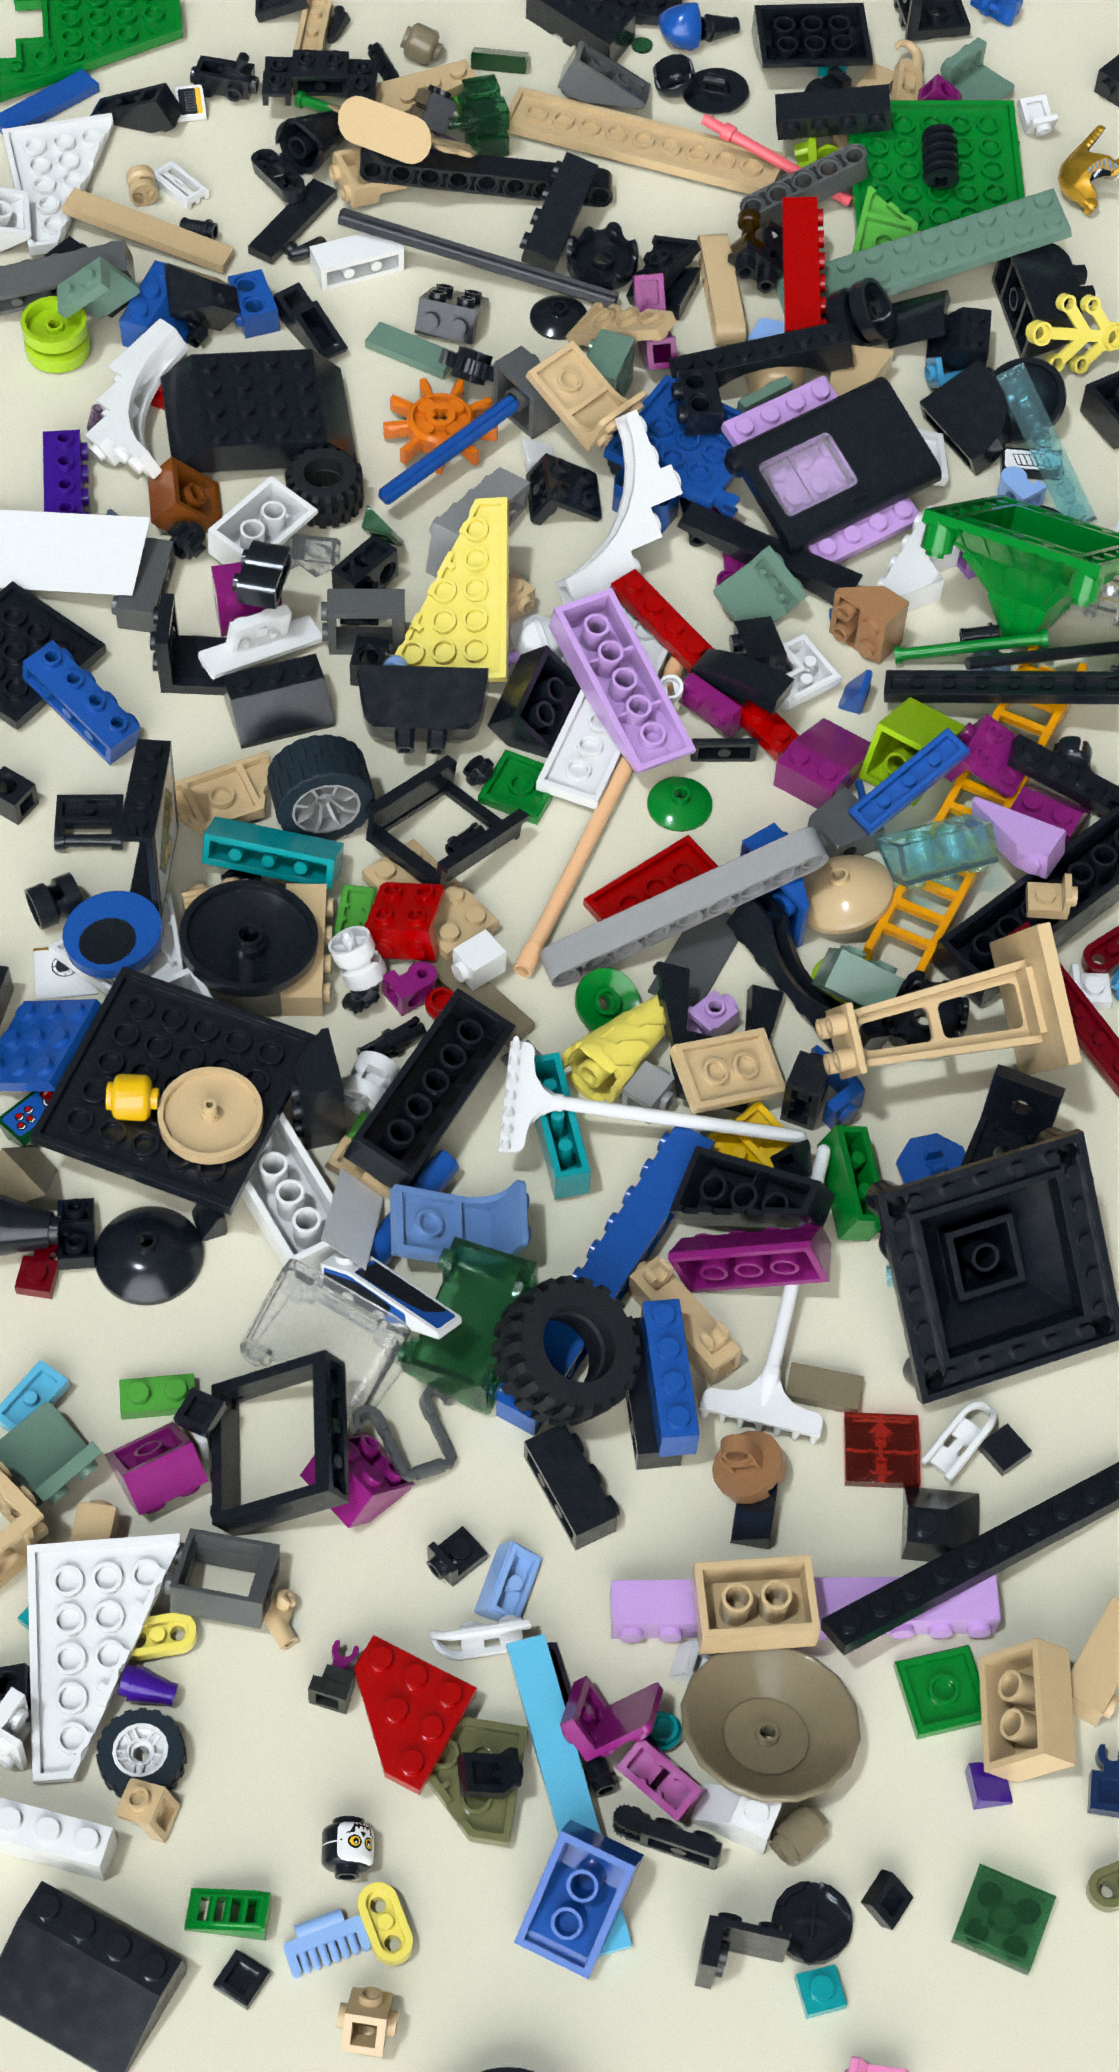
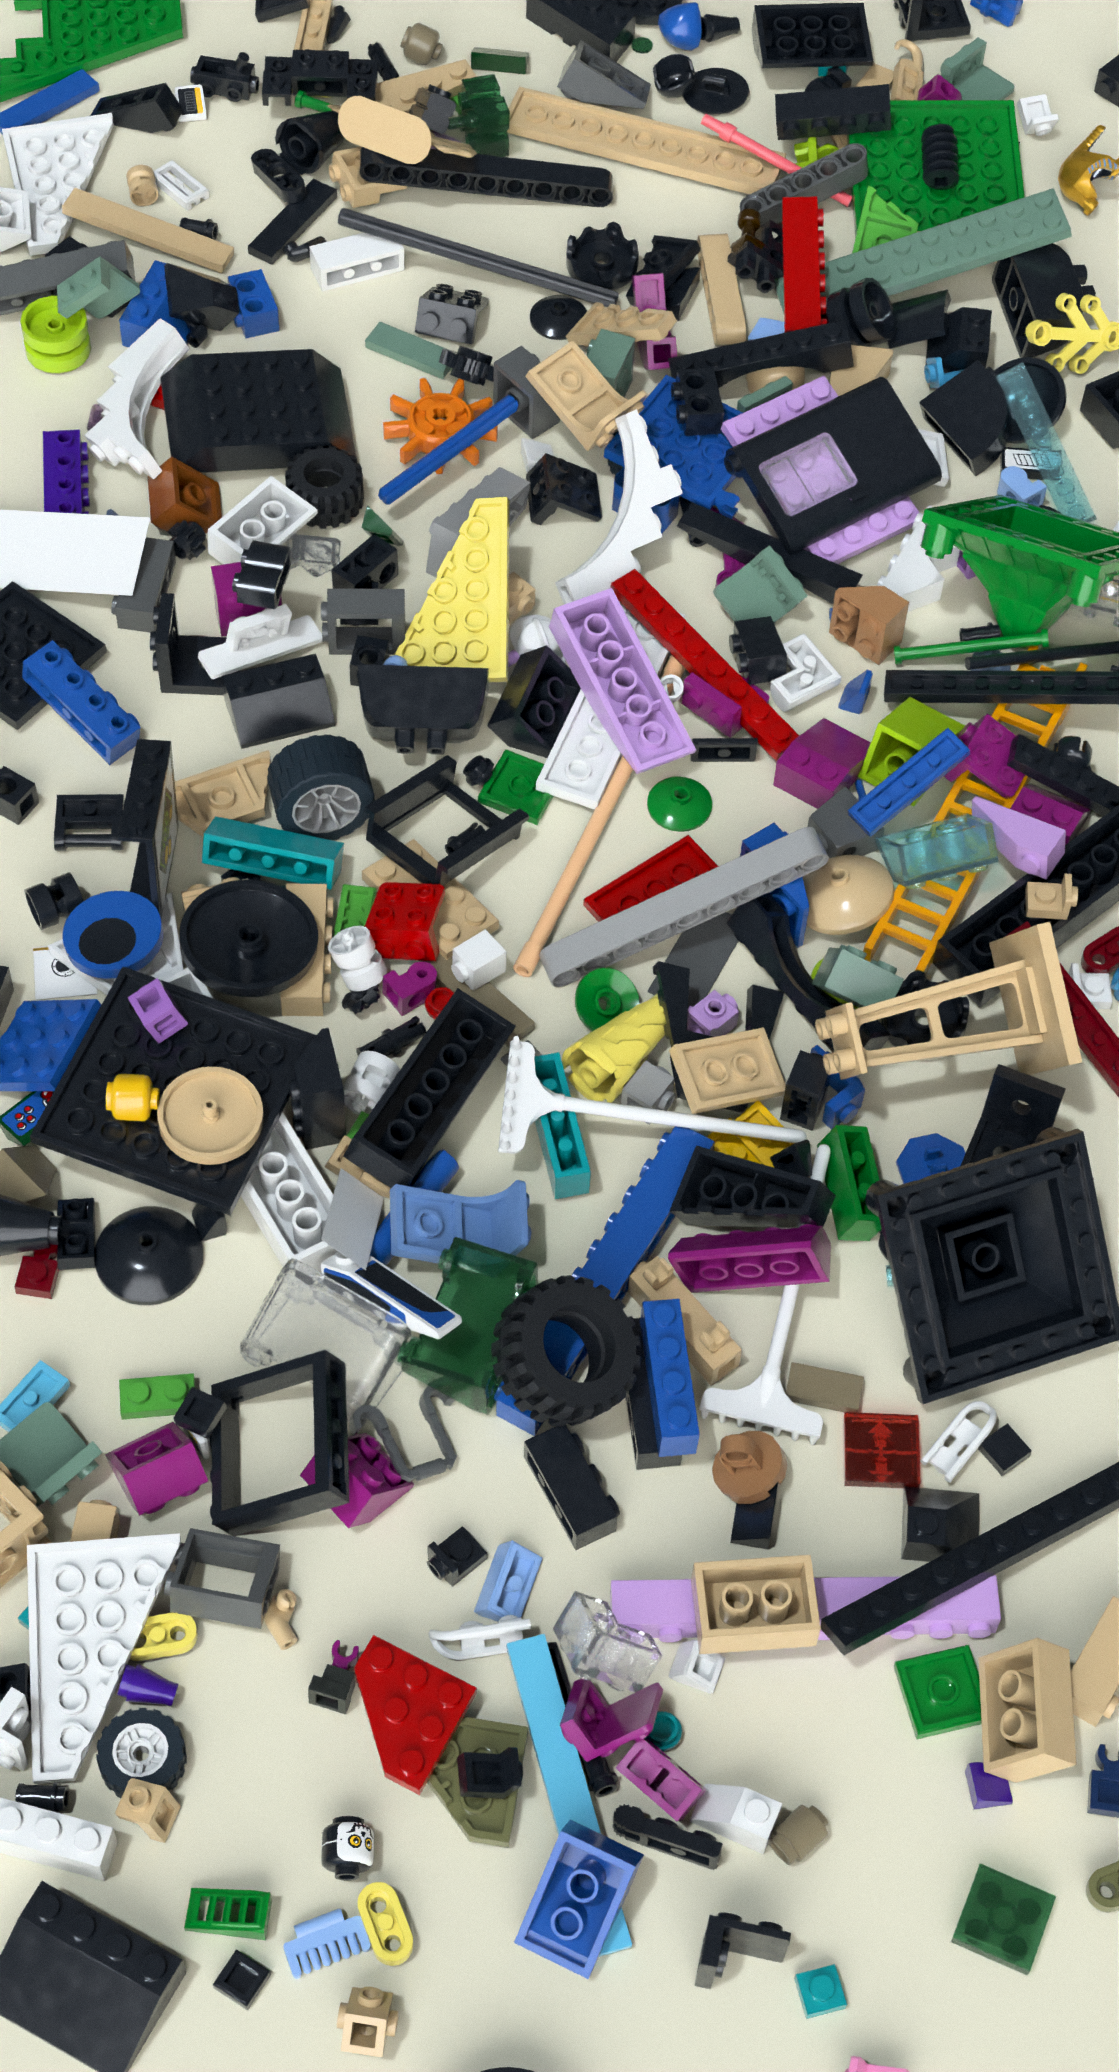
(44, 1796): none -> black pin
(157, 1010): none -> medium lavender brick
(308, 322): black slope -> none
(559, 212): black brick -> none
(603, 1647): none -> clear brick
(744, 679): black slope -> none
(778, 1695): dark tan dish -> none
(817, 1922): black tile -> none
(887, 1899): black plate -> none

